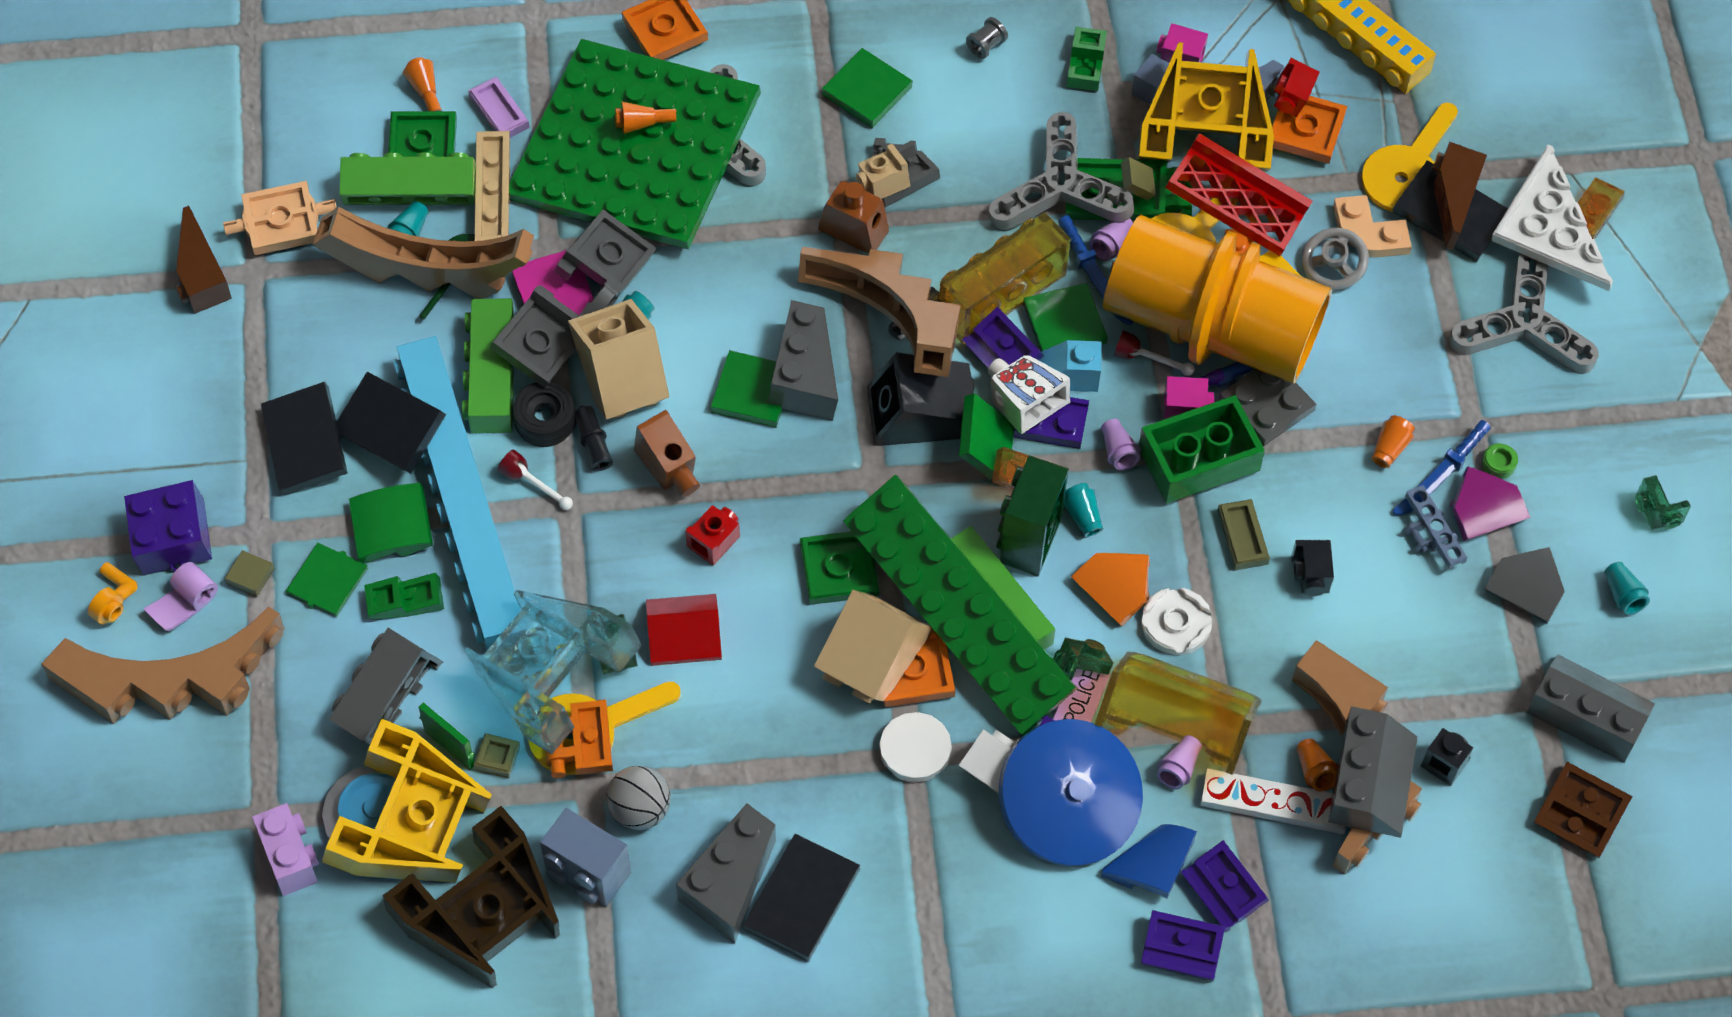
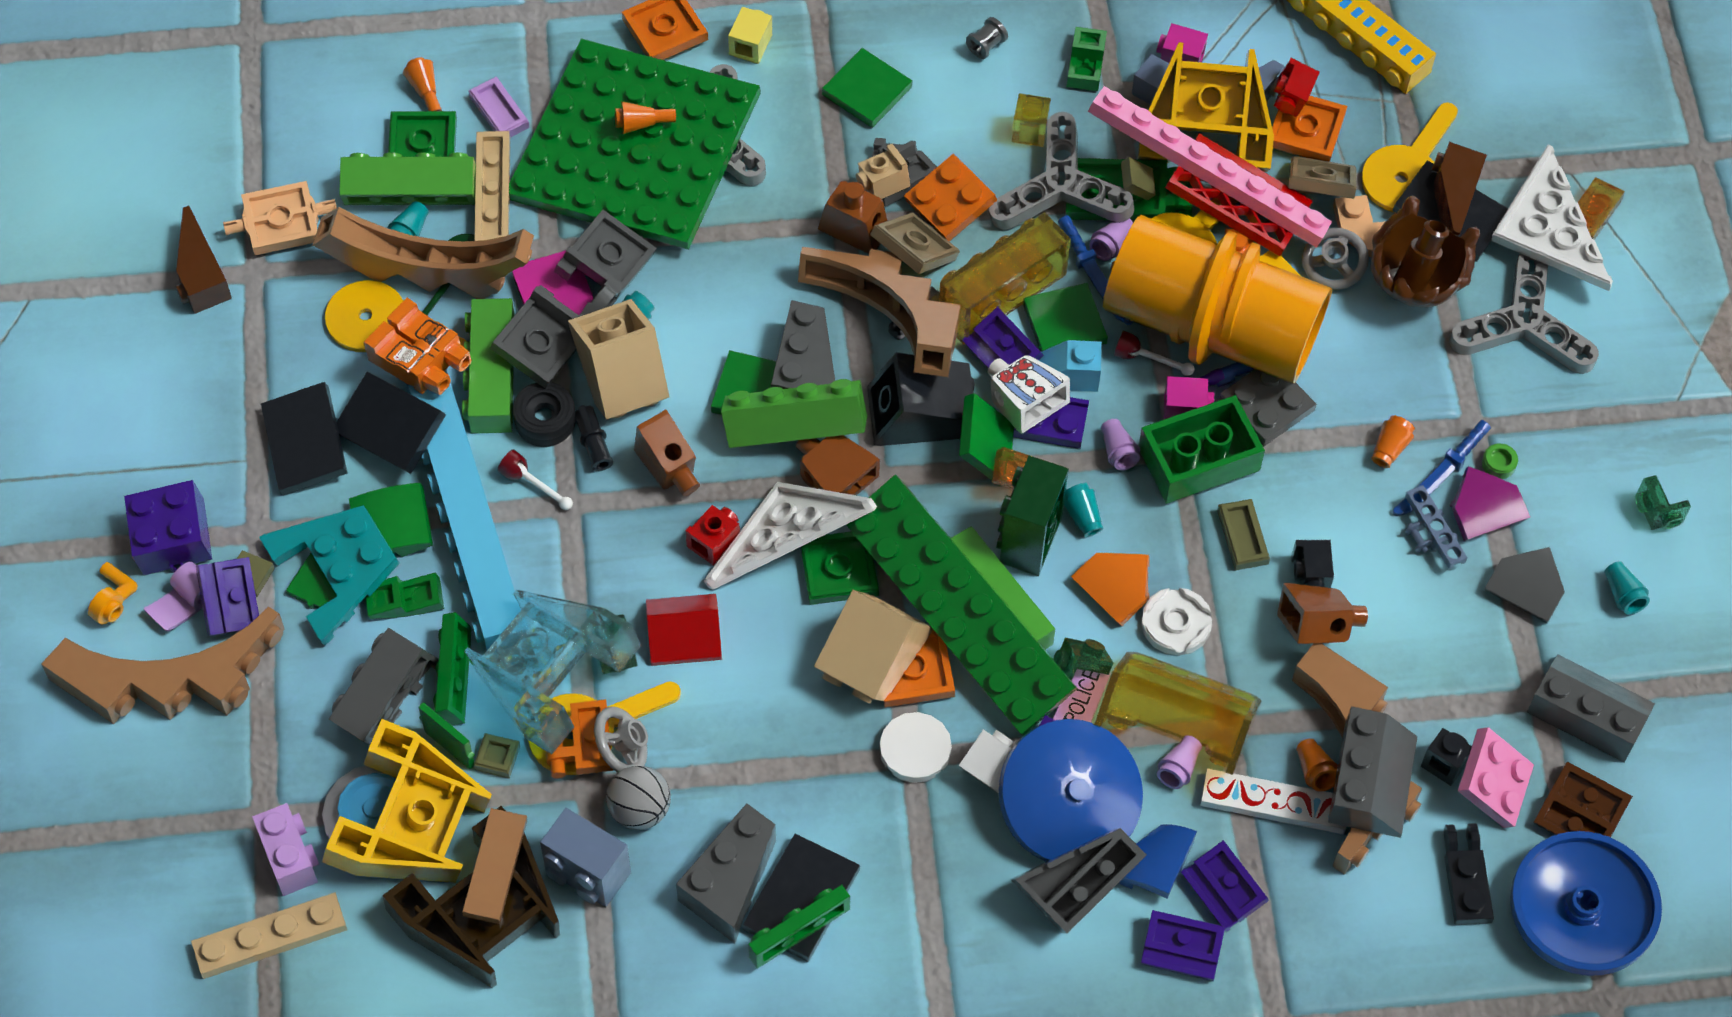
(227, 595): none -> dark purple plate
(269, 935): none -> tan plate
(348, 552): none -> teal wing
(352, 300): none -> yellow piece
(416, 349): none -> orange hips
(452, 669): none -> green plate
(495, 866): none -> medium nougat tile
(629, 739): none -> light grey piece
(750, 35): none -> light yellow brick
(783, 523): none -> white tile
(794, 413): none -> bright green brick
(798, 925): none -> green plate
(837, 465): none -> dark orange torso
(915, 243): none -> dark tan tile
(950, 197): none -> orange plate
(1031, 120): none -> clear yellow brick
(1079, 879): none -> dark grey wedge
(1210, 166): none -> bright pink plate
(1318, 614): none -> dark orange torso
(1322, 177): none -> dark tan tile
(1421, 258): none -> reddish brown piece
(1467, 878): none -> black hinge
(1496, 777): none -> bright pink plate
(1585, 903): none -> blue dish

